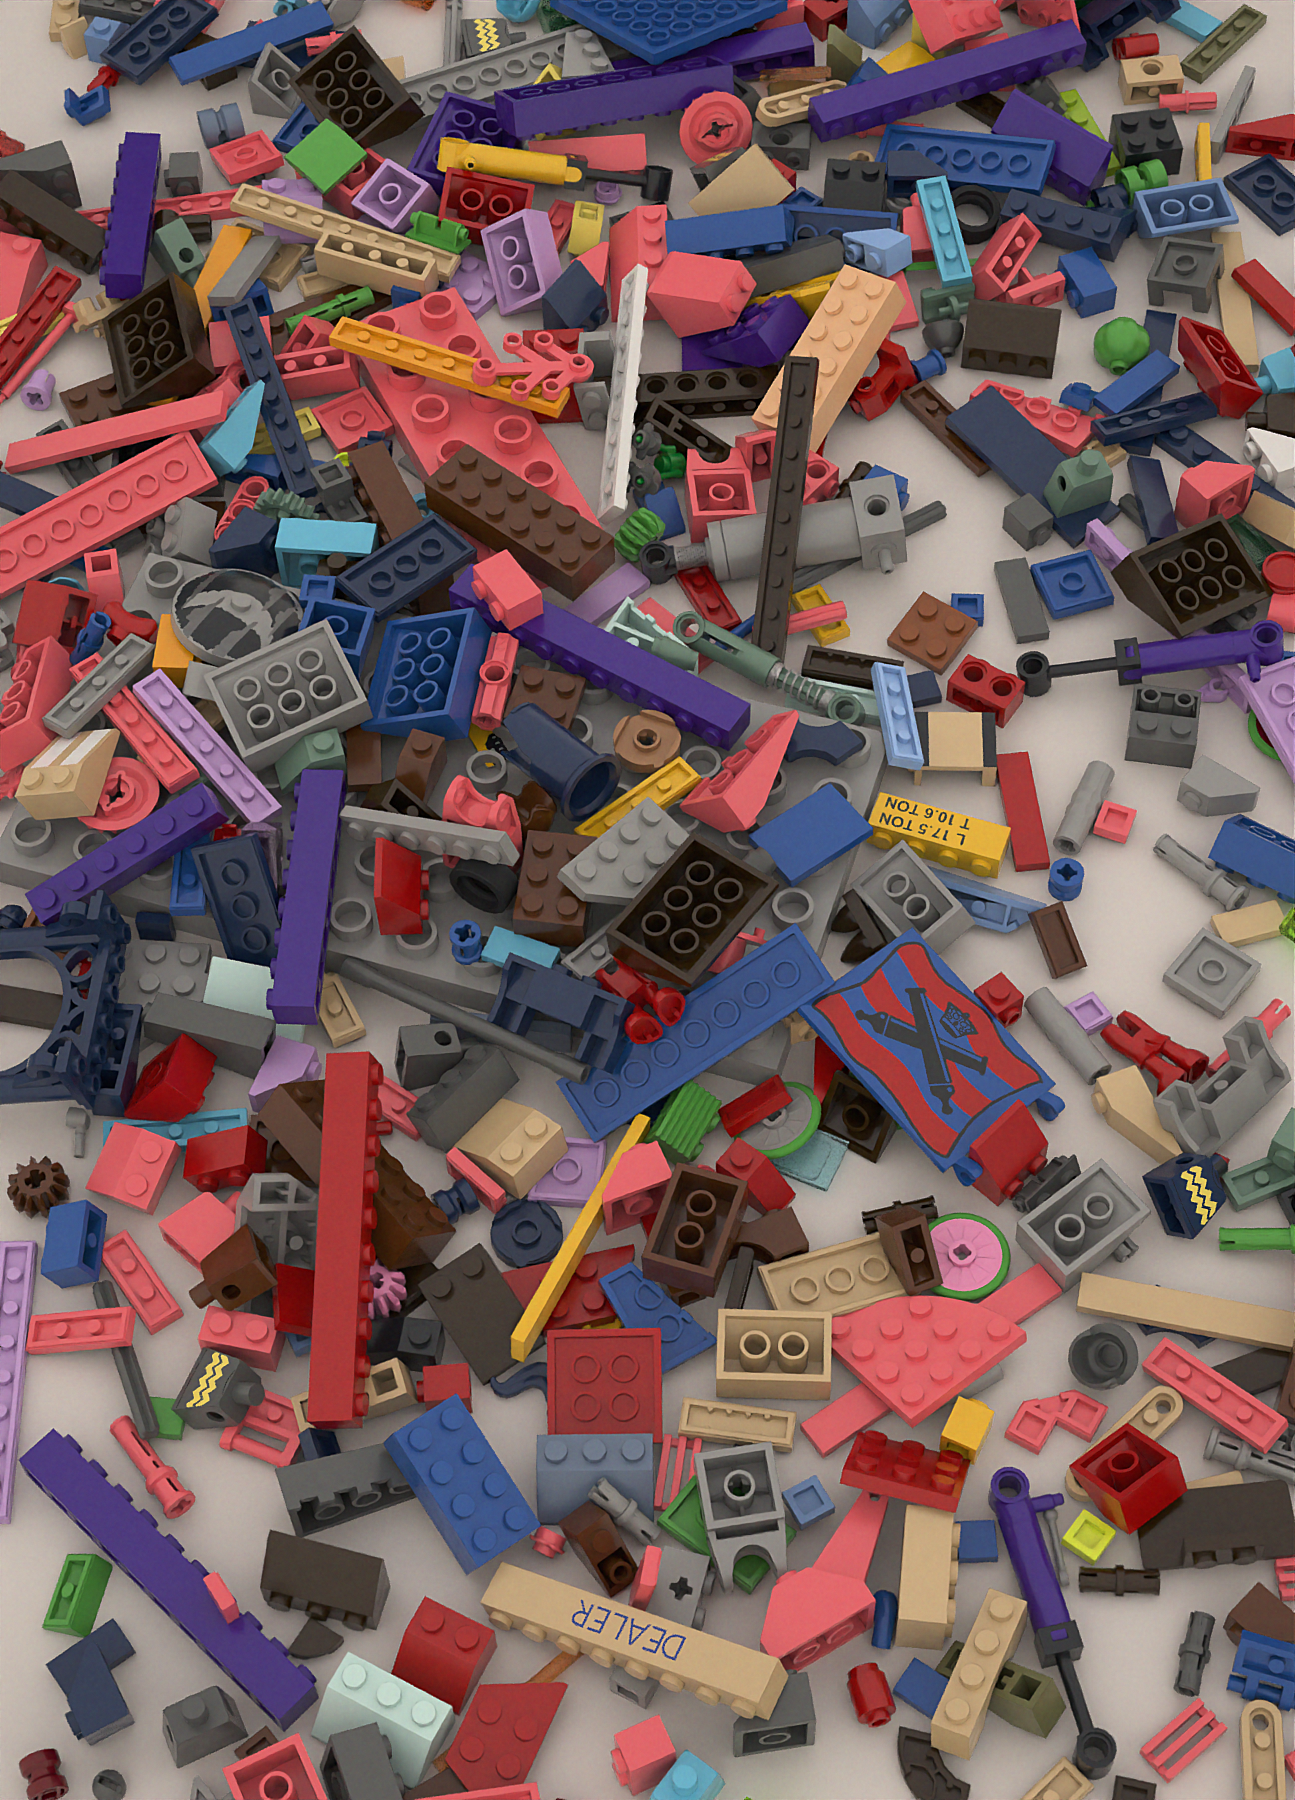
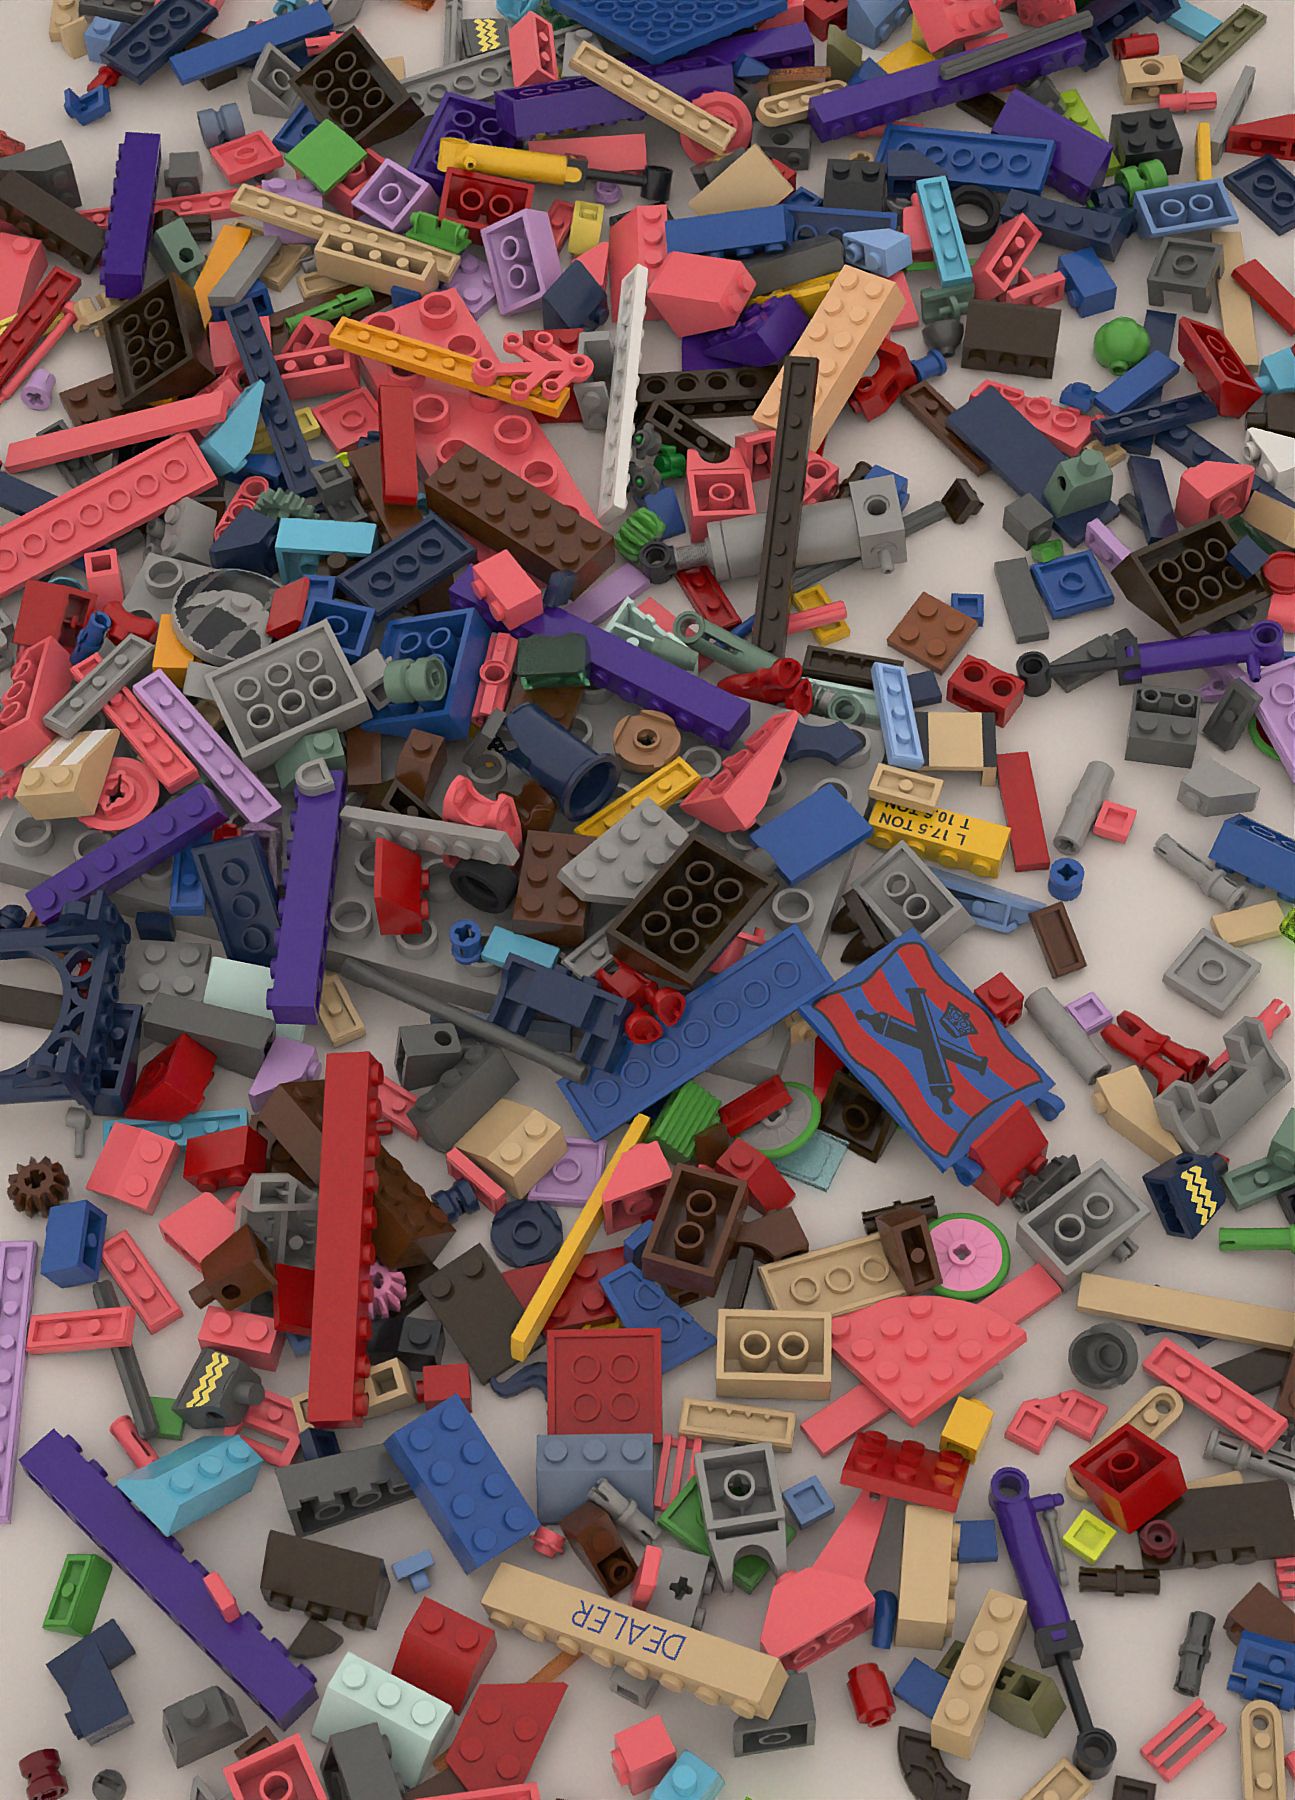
(193, 1481): none -> medium azure slope
(287, 608): none -> red slope
(314, 778): none -> light grey tile
(370, 674): none -> light grey brick
(397, 445): none -> red beam
(414, 1569): none -> medium blue tile
(415, 680): none -> sand green wheel
(483, 737): none -> dark grey tile
(532, 51): none -> coral brick
(554, 661): none -> clear green brick
(559, 588): none -> dark blue tile
(636, 1242): none -> blue tile
(652, 98): none -> tan tile
(711, 1144): none -> reddish brown tile
(750, 69): none -> blue slope
(773, 685): none -> red piece
(905, 788): none -> tan plate
(961, 501): none -> dark brown tile
(1015, 45): none -> dark grey axle
(1047, 551): none -> bright green tile
(1095, 649): none -> dark grey hinge
(1163, 1530): none -> dark red plate
(1232, 714): none -> dark grey plate
(1247, 557): none -> dark blue tile

